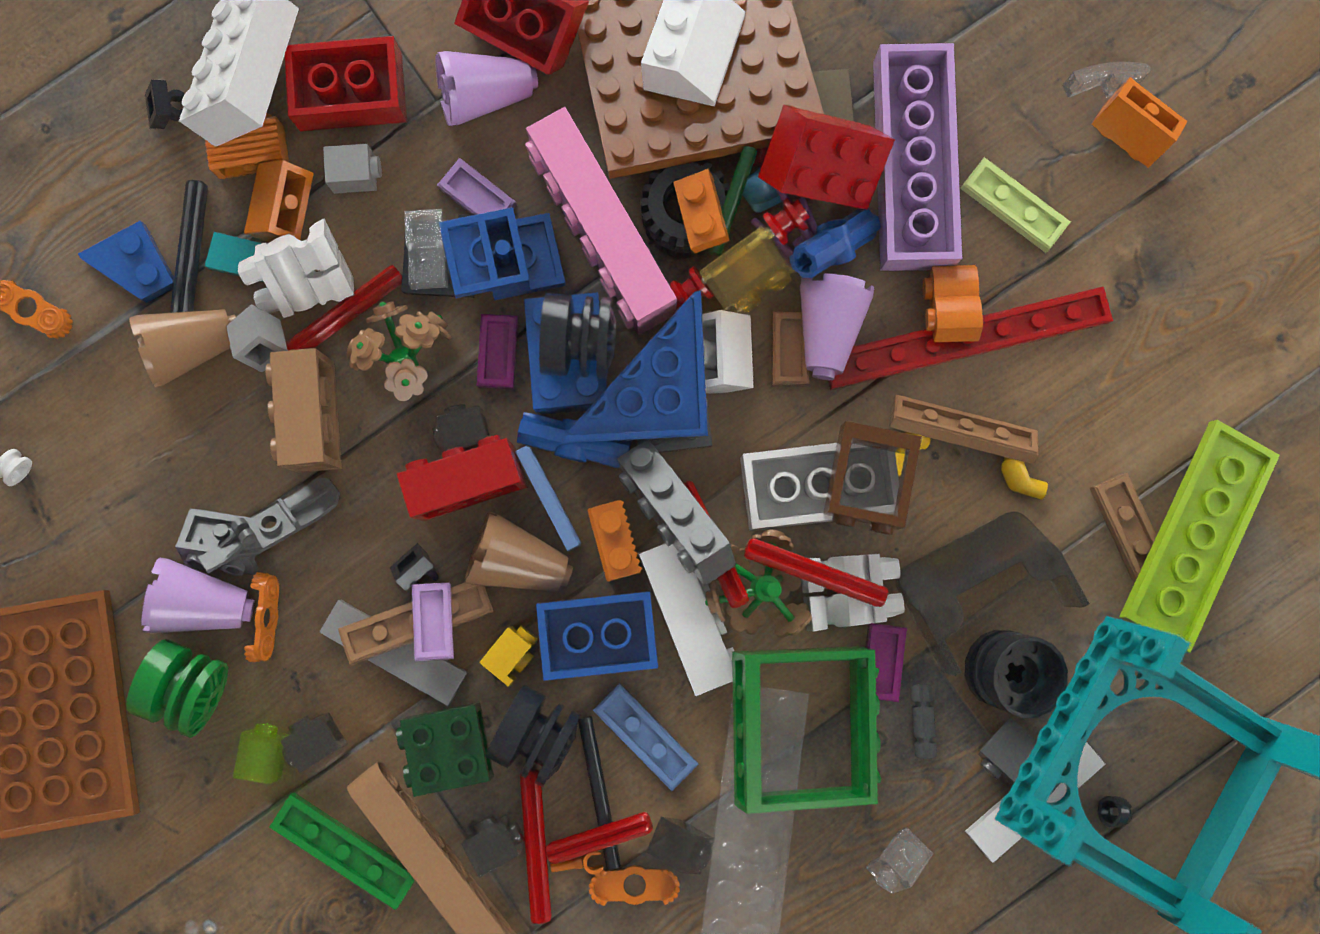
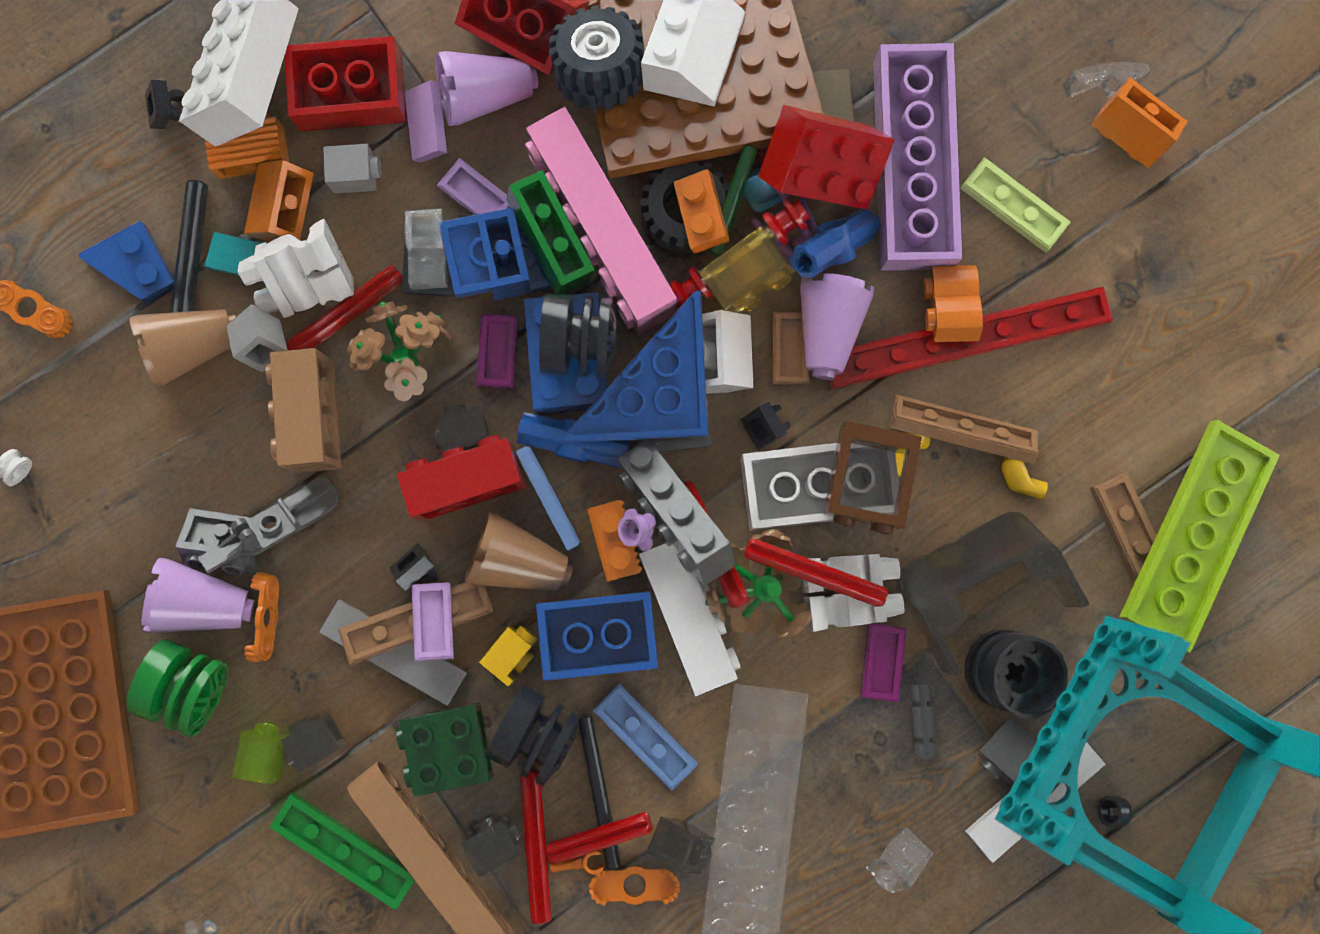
(425, 121): none -> lavender tile
(549, 233): none -> green brick
(597, 57): none -> black wheel
(629, 532): none -> lavender plate
(747, 732): green window -> none
(764, 425): none -> black tile

